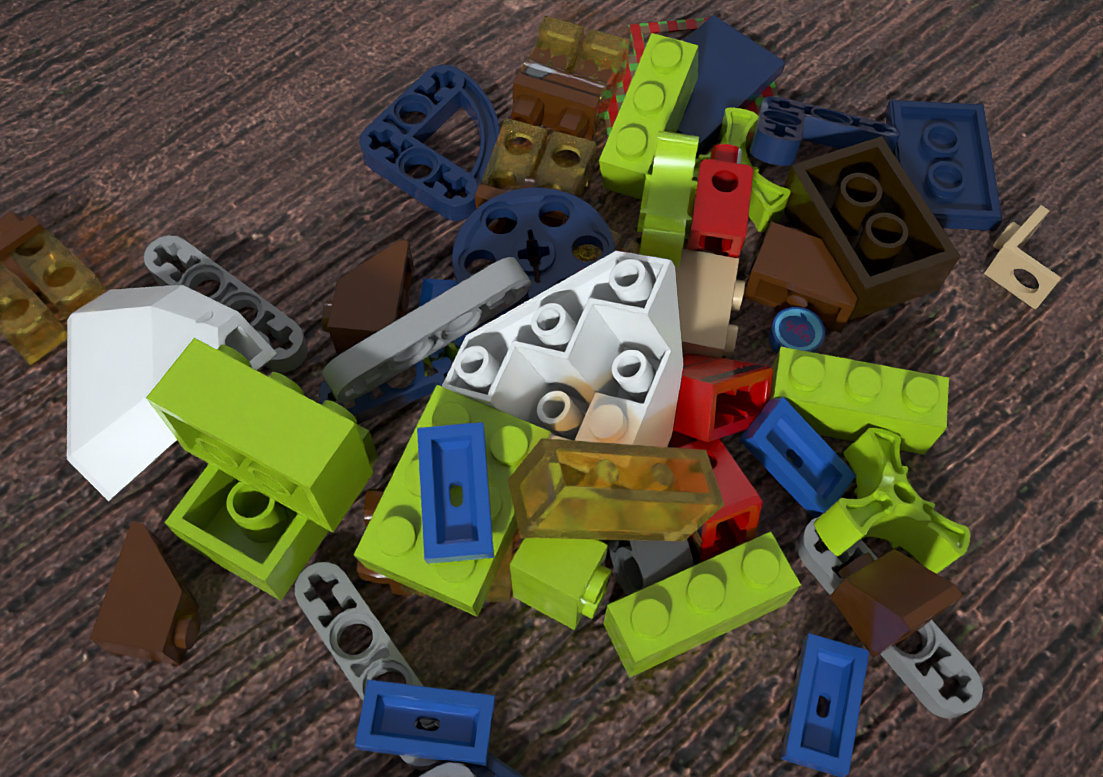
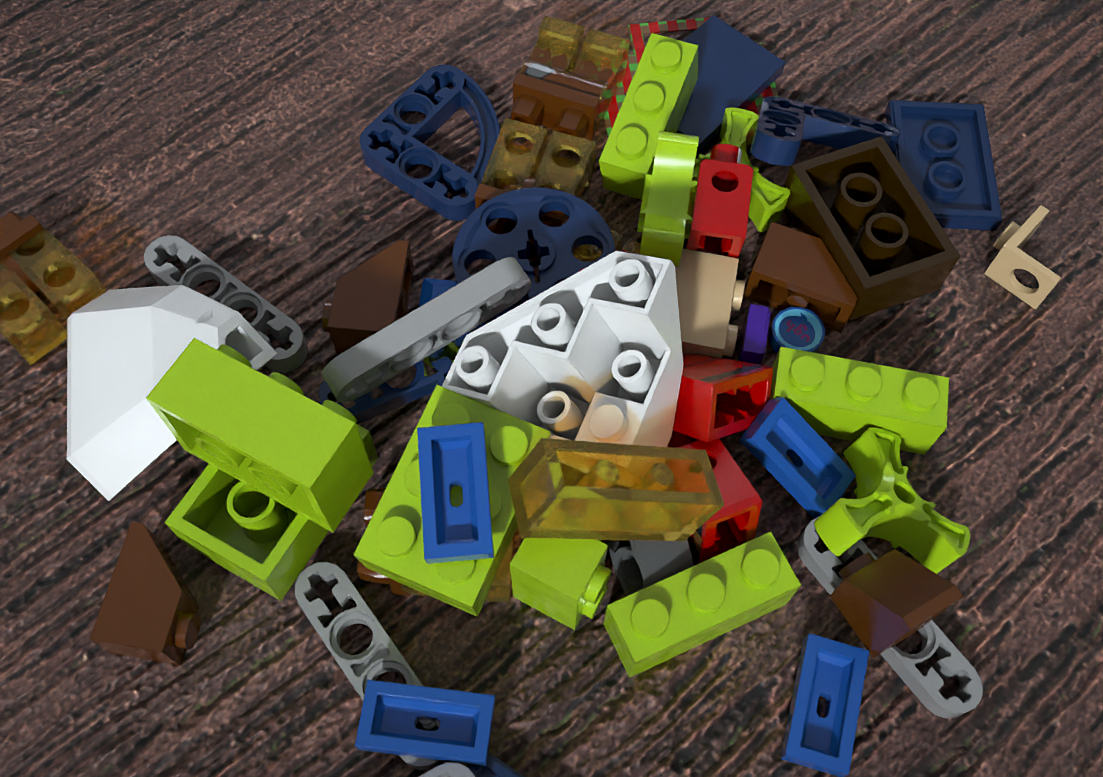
(754, 335): none -> dark purple tile

